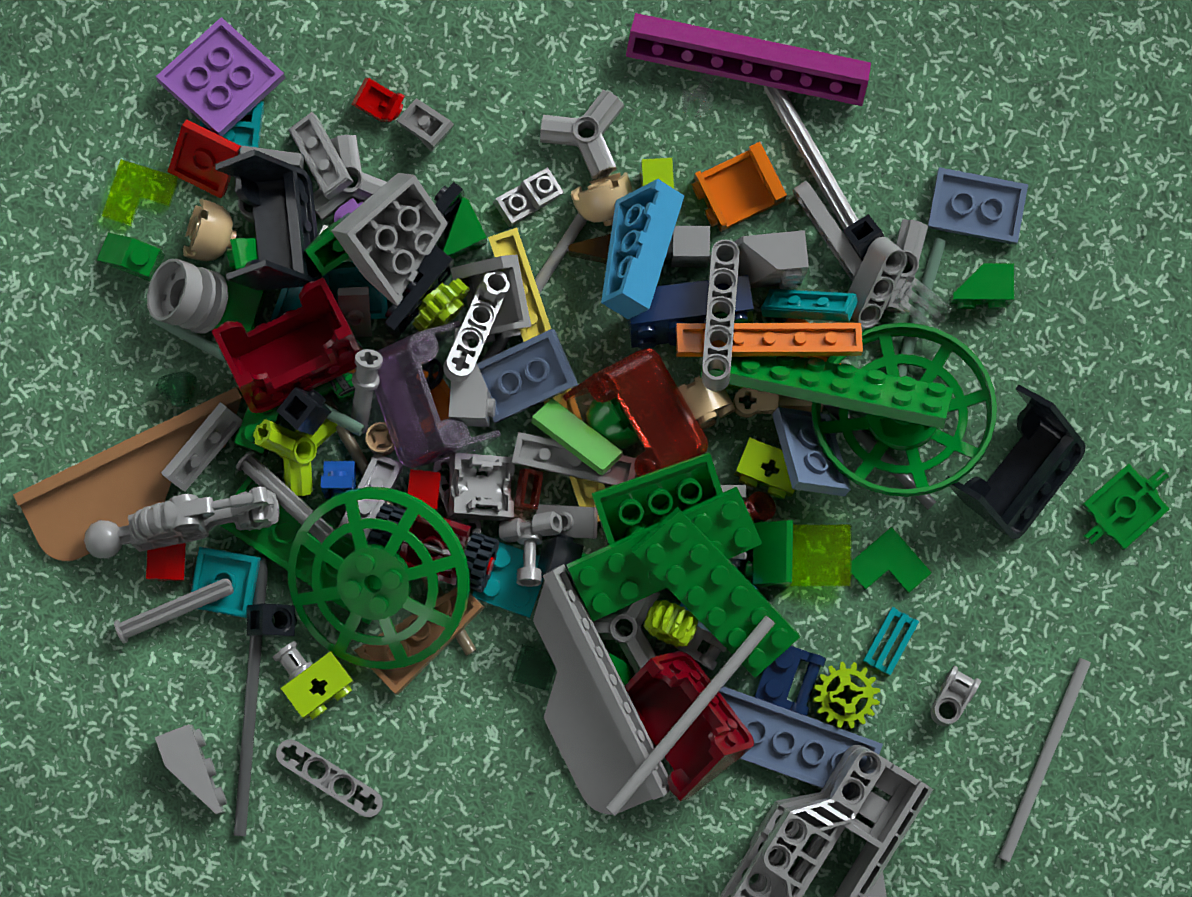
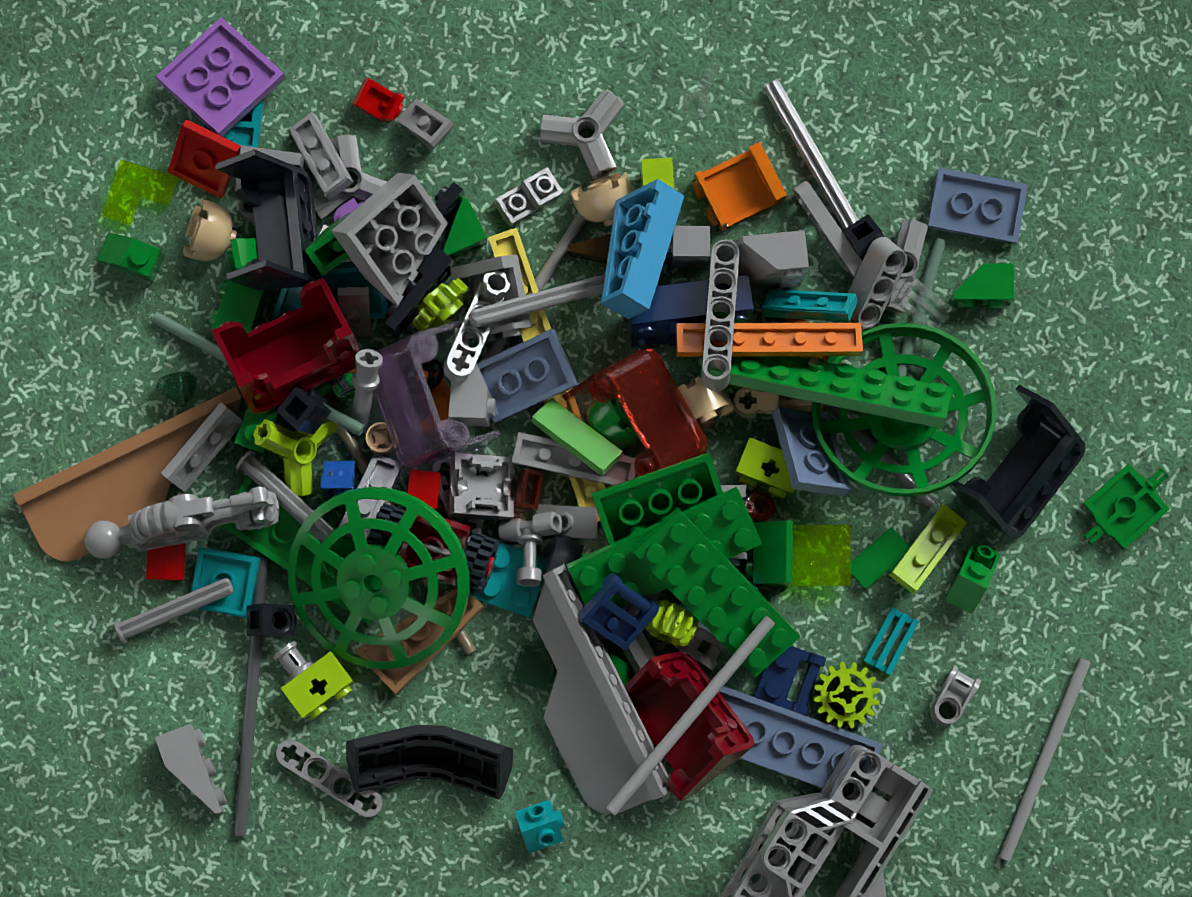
(187, 296): light grey wheel -> none
(429, 754): none -> black piece
(536, 301): none -> light grey axle
(540, 825): none -> teal brick
(613, 620): none -> dark blue plate
(748, 59): magenta brick -> none
(928, 548): none -> lime plate
(972, 577): none -> green slope

